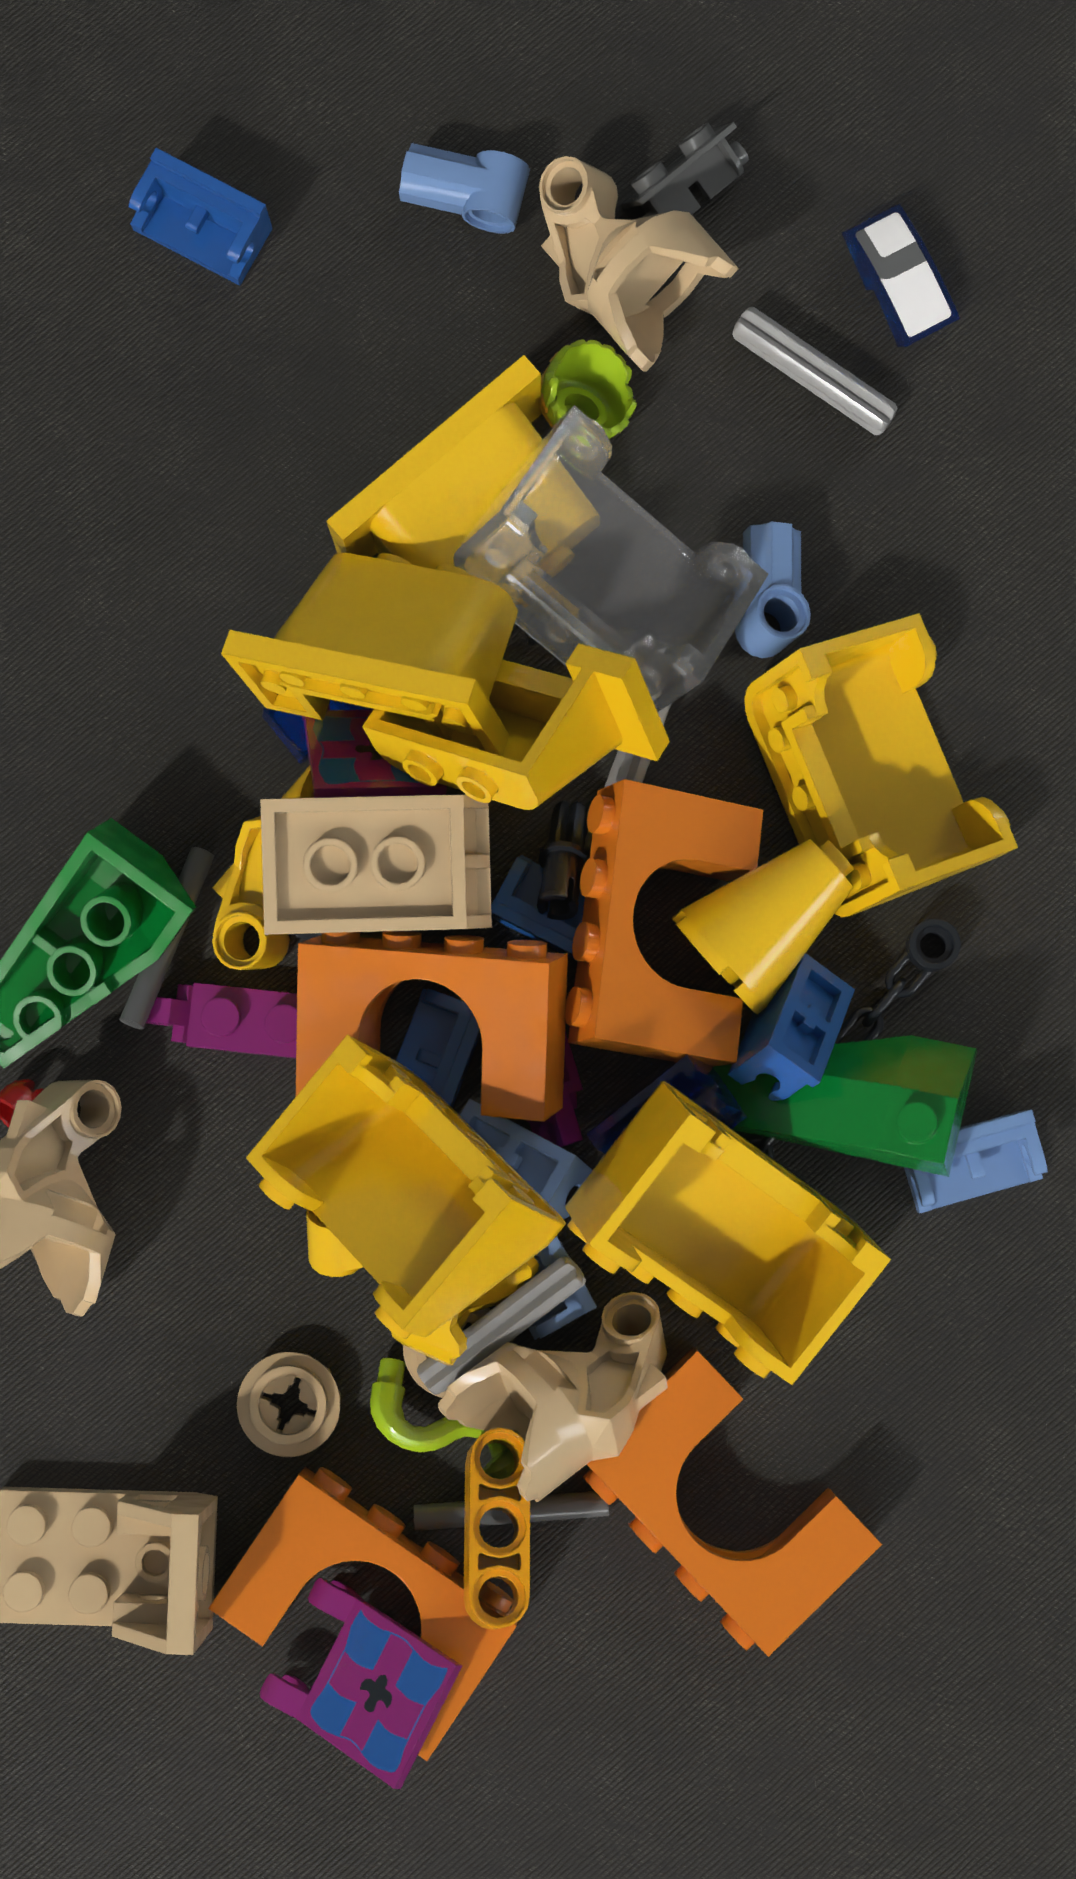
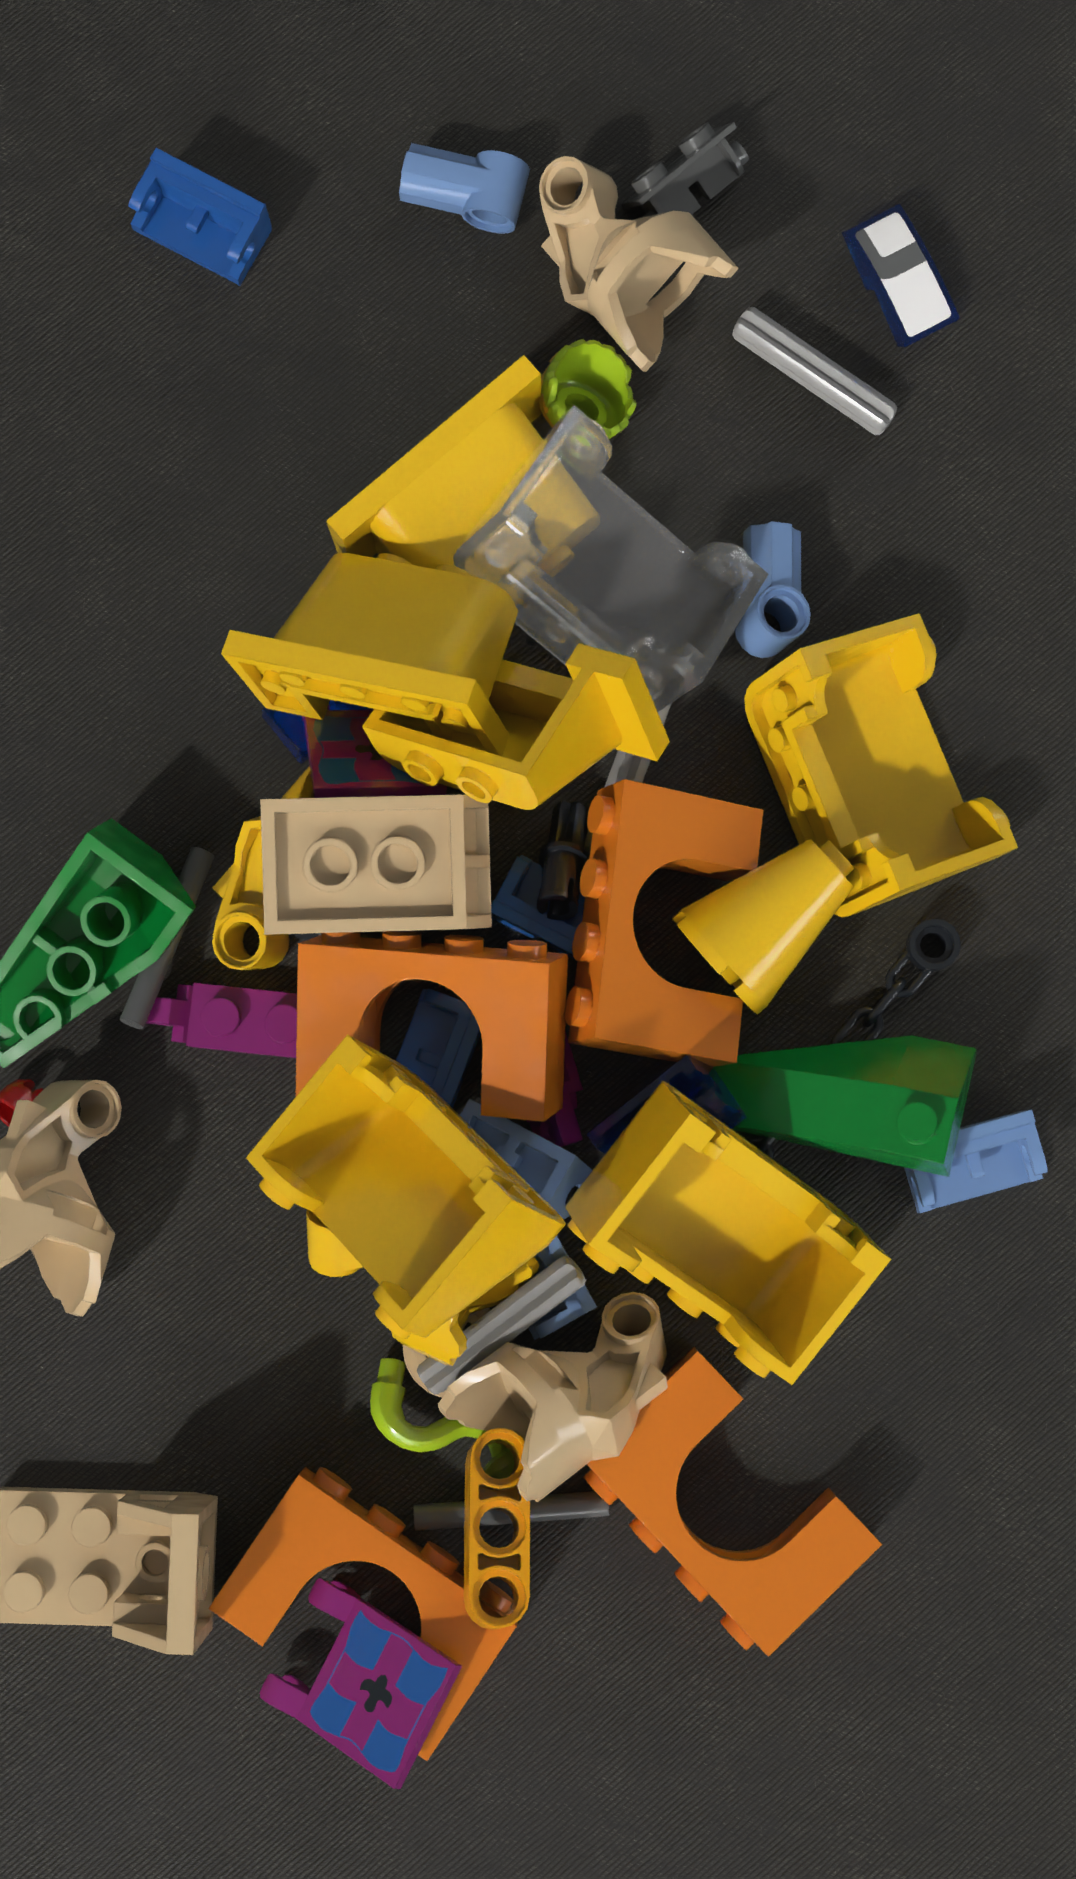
(261, 1417): tan gear -> none
(795, 1030): blue hinge -> none

